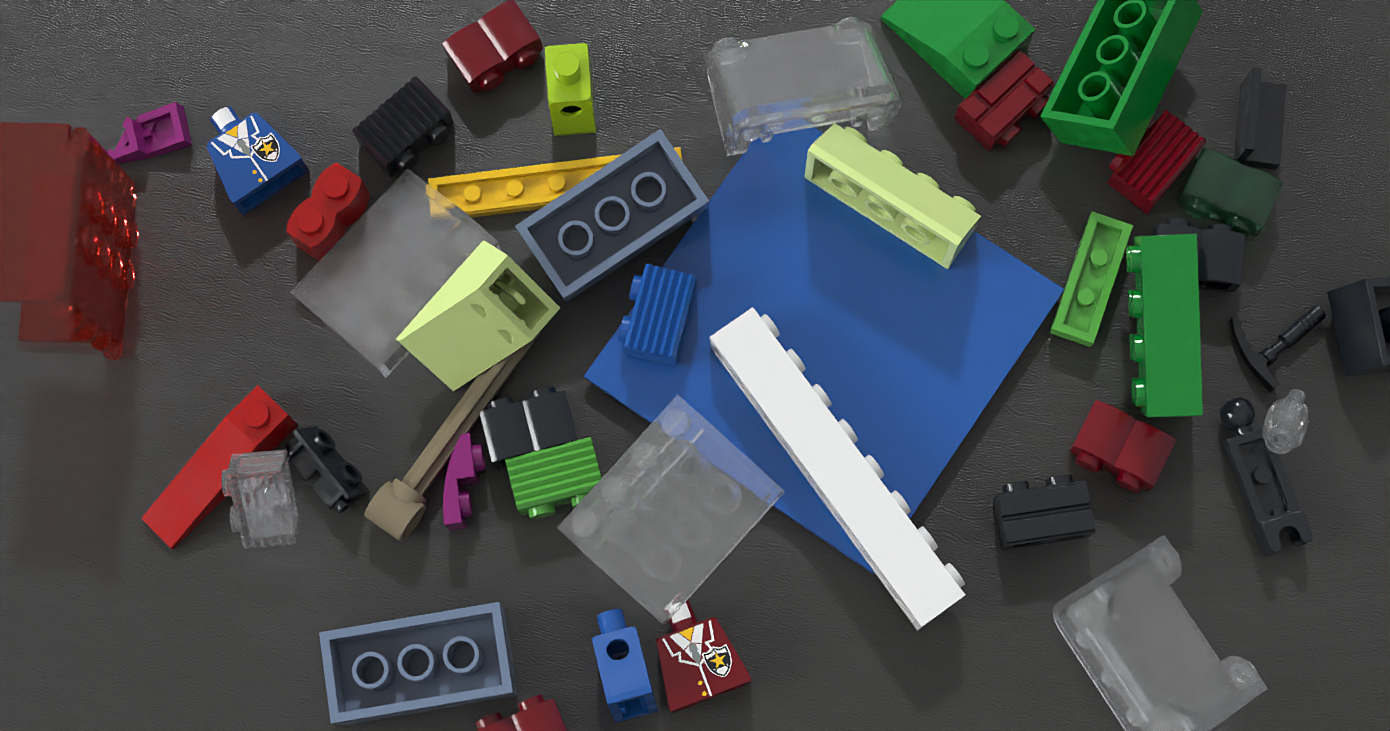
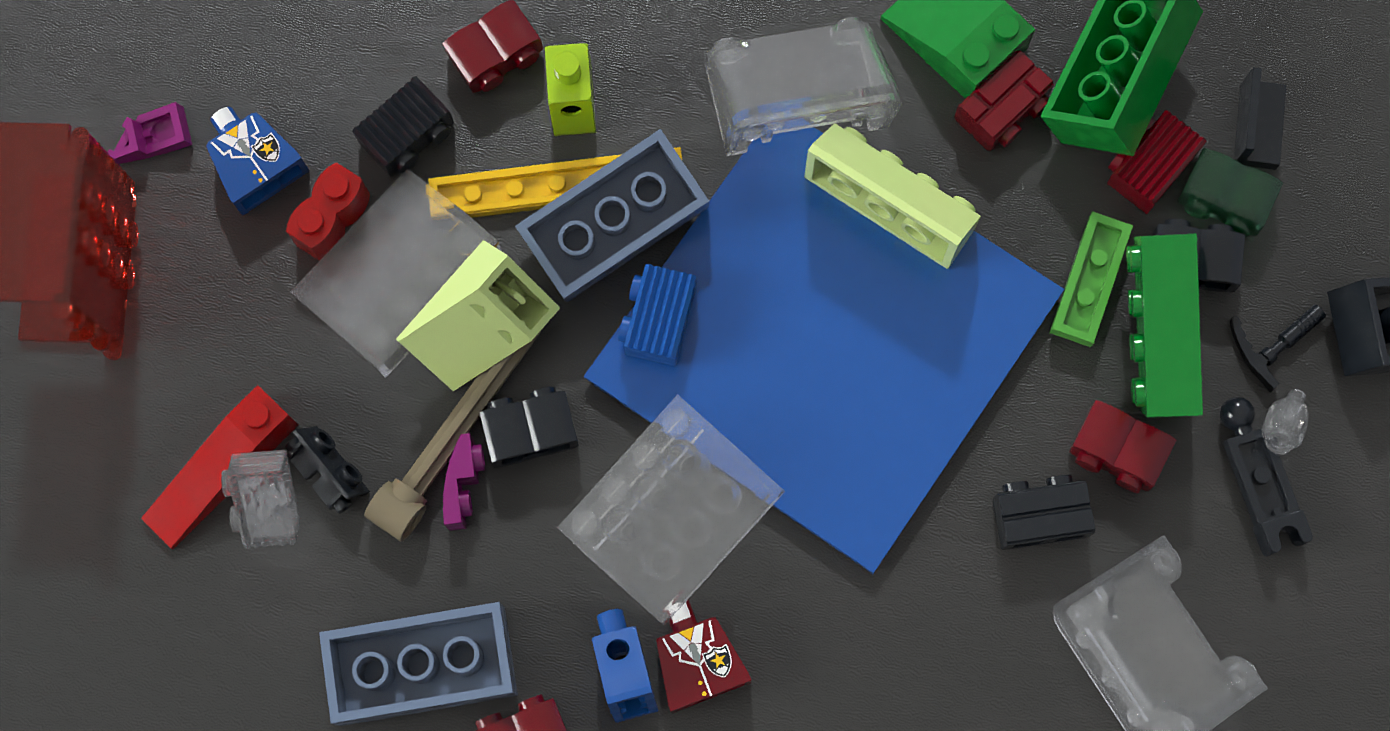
(553, 477): bright green brick -> none
(836, 468): white brick -> none

